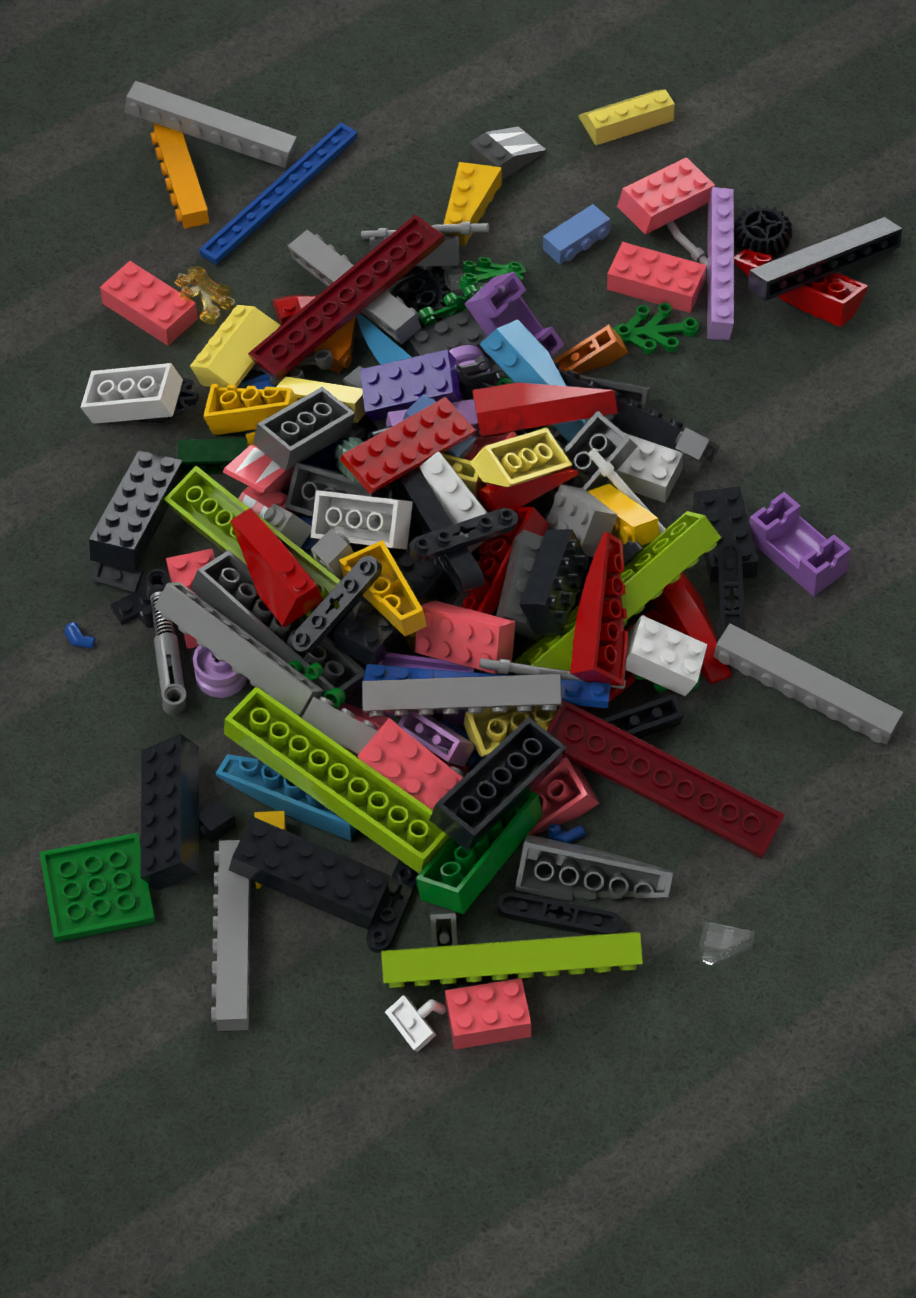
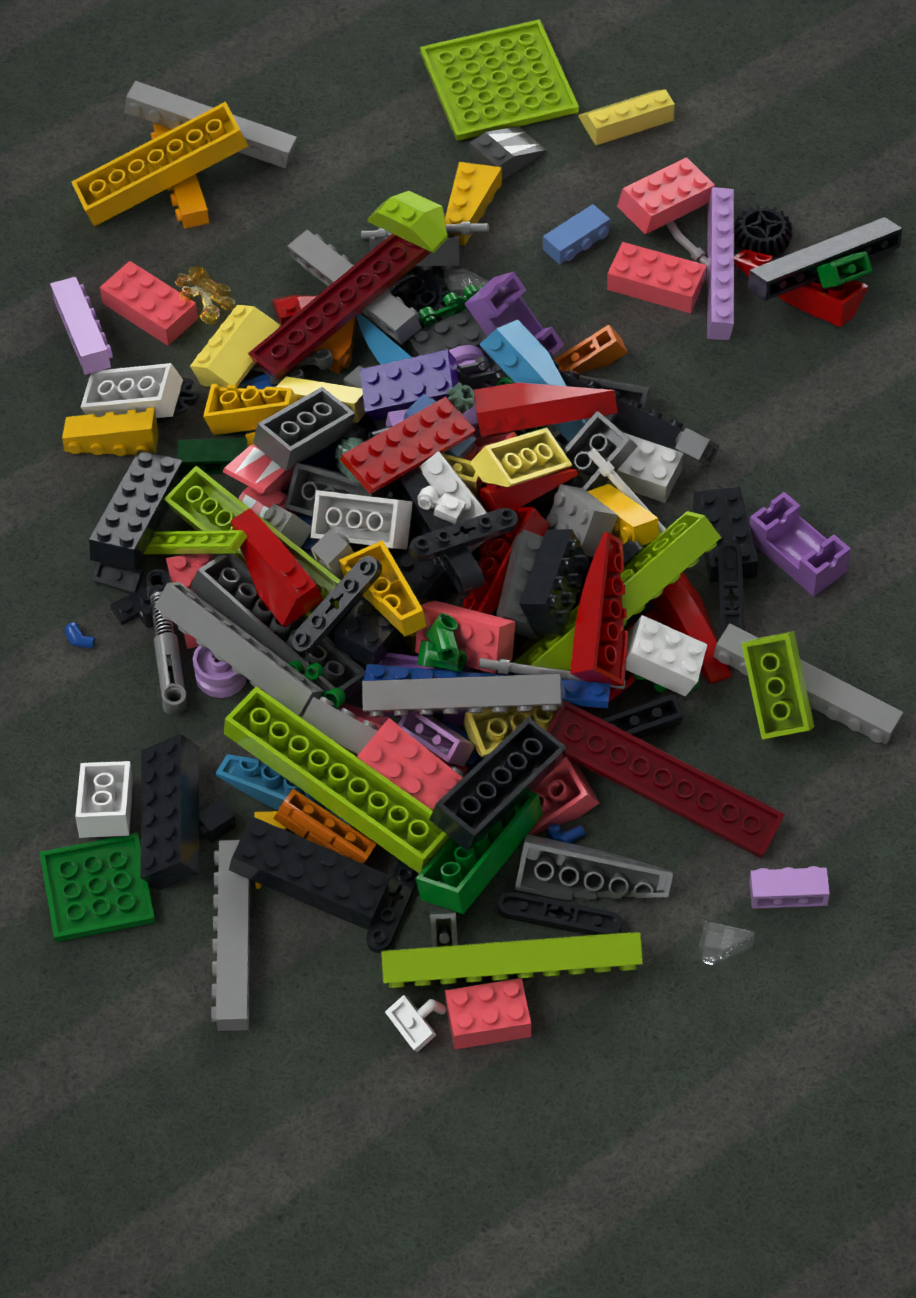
(81, 325): none -> lavender brick
(104, 799): none -> white brick
(112, 433): none -> yellow wedge
(159, 164): none -> yellow brick
(196, 542): none -> lime tile
(278, 193): blue plate -> none
(322, 827): none -> orange brick
(412, 219): none -> lime wedge
(429, 658): none -> green piece
(442, 635): none -> green piece
(446, 507): none -> white plate
(461, 397): none -> sand green gear
(487, 271): green plant -> none
(498, 80): none -> lime plate
(654, 330): green plant -> none
(777, 685): none -> lime brick
(789, 887): none -> lavender brick
(844, 269): none -> green brick

